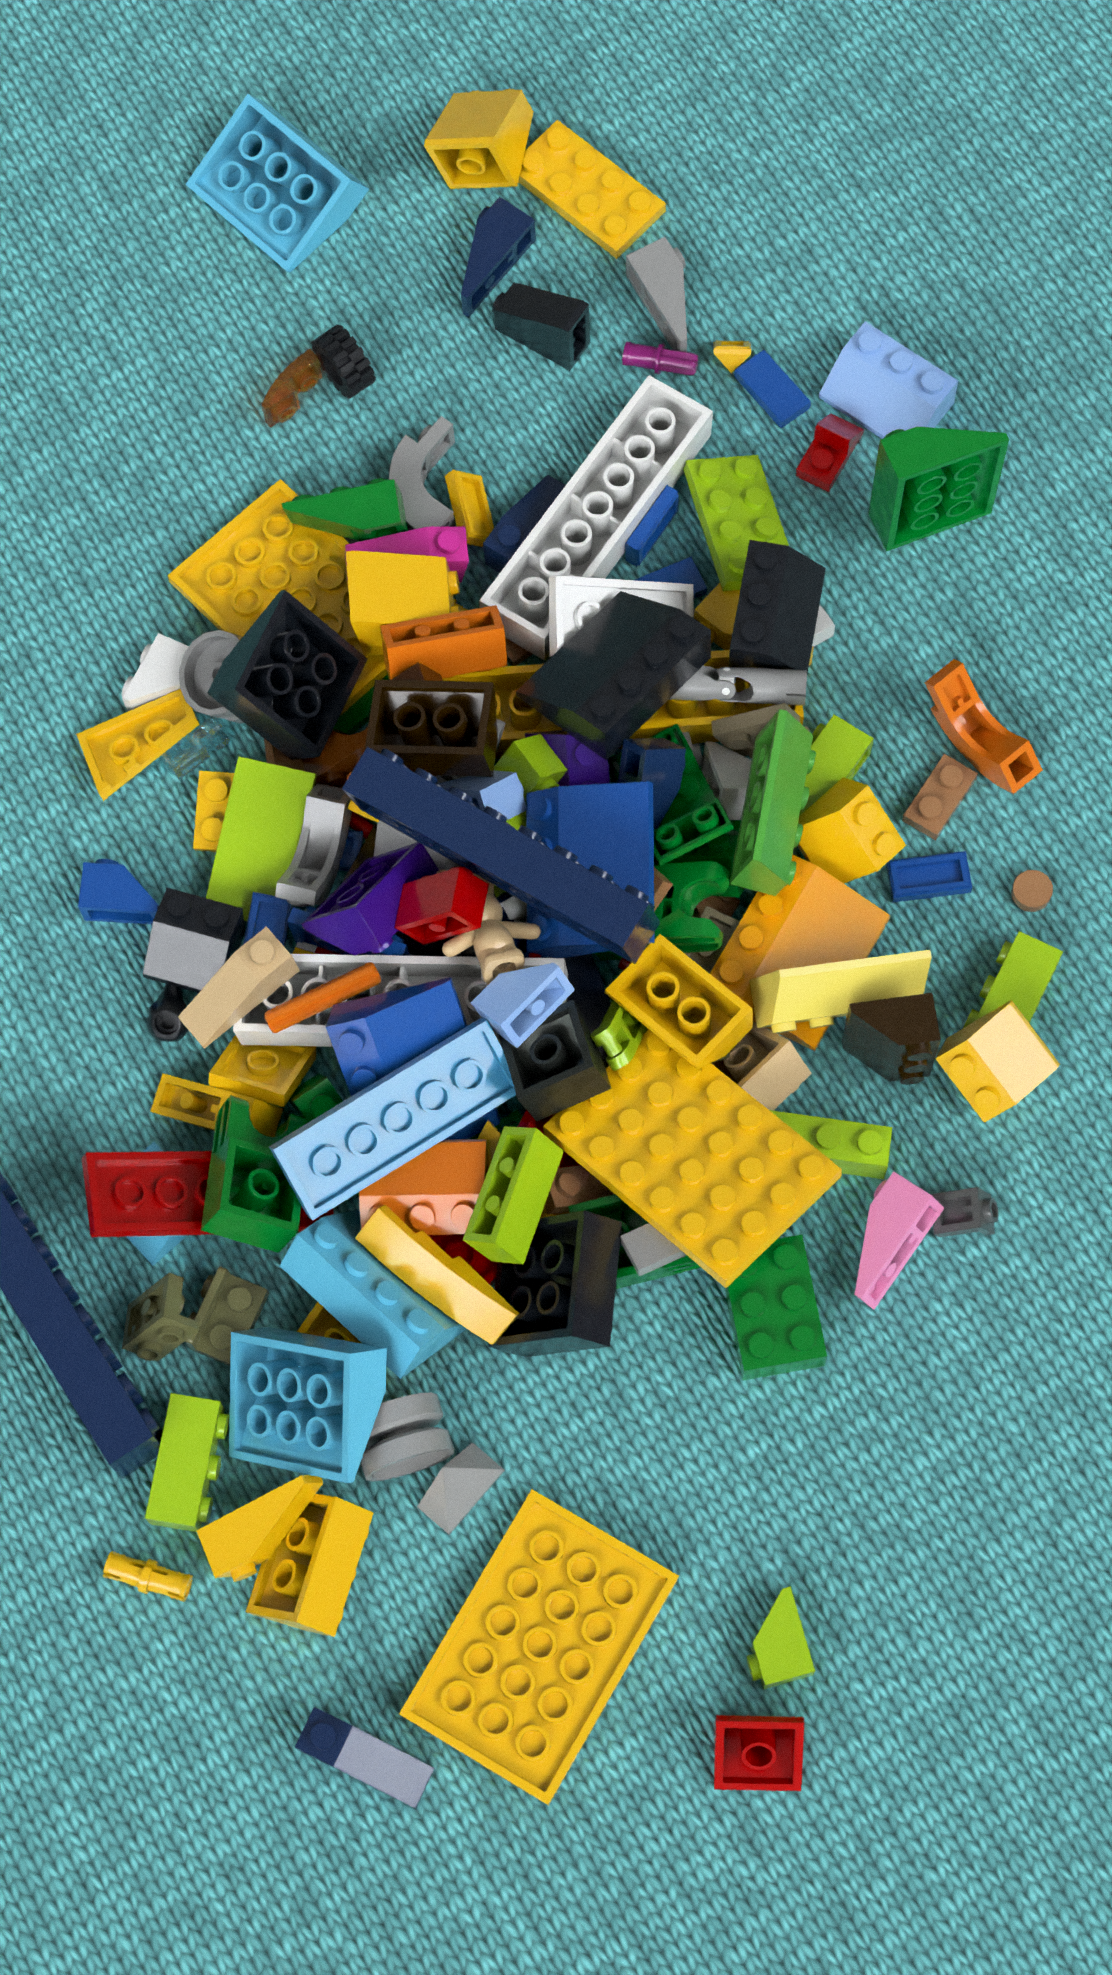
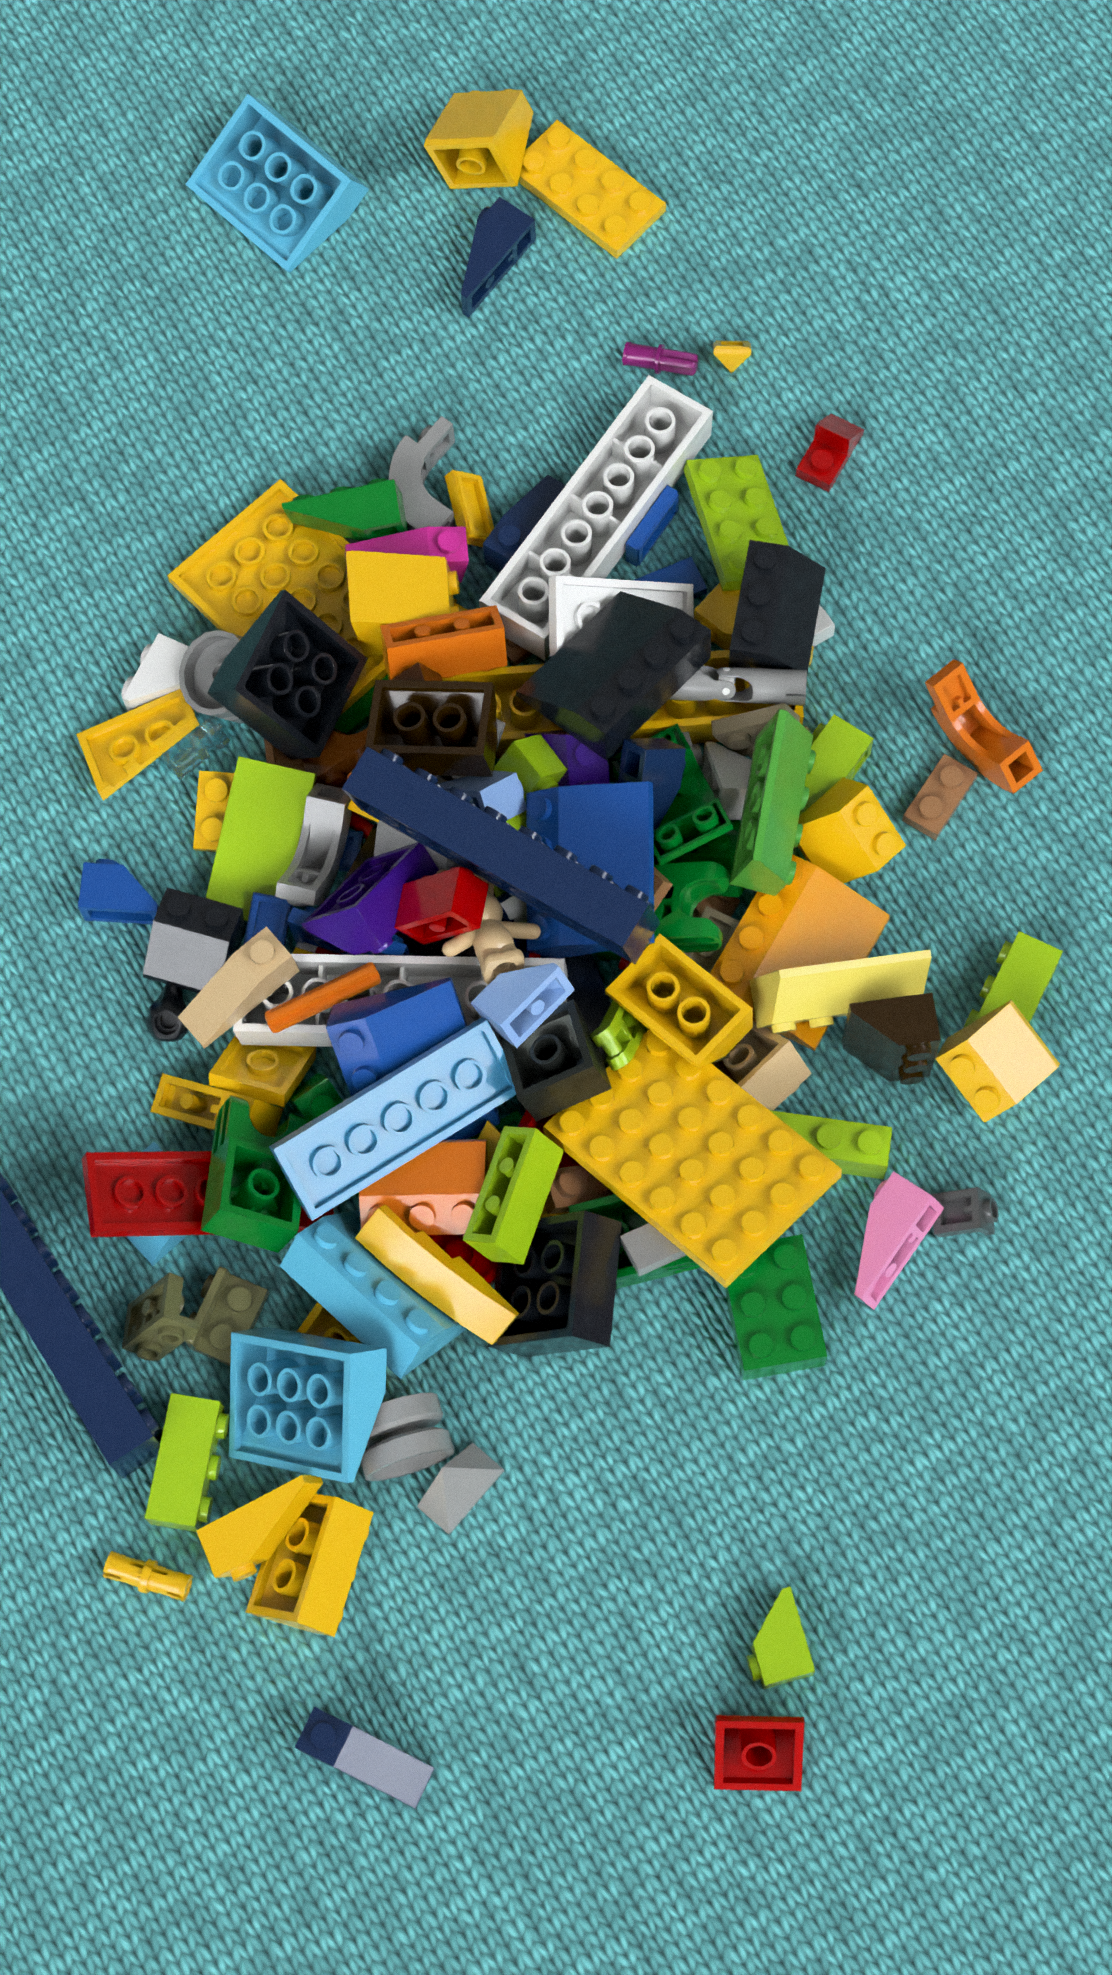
(282, 397): clear orange slope -> none
(343, 361): black tyre -> none
(539, 1646): yellow plate -> none
(544, 322): black slope -> none
(659, 282): light grey slope -> none
(772, 389): blue tile -> none
(887, 385): light blue slope -> none
(929, 876): blue tile -> none
(933, 481): green slope -> none
(1032, 890): medium nougat tile -> none

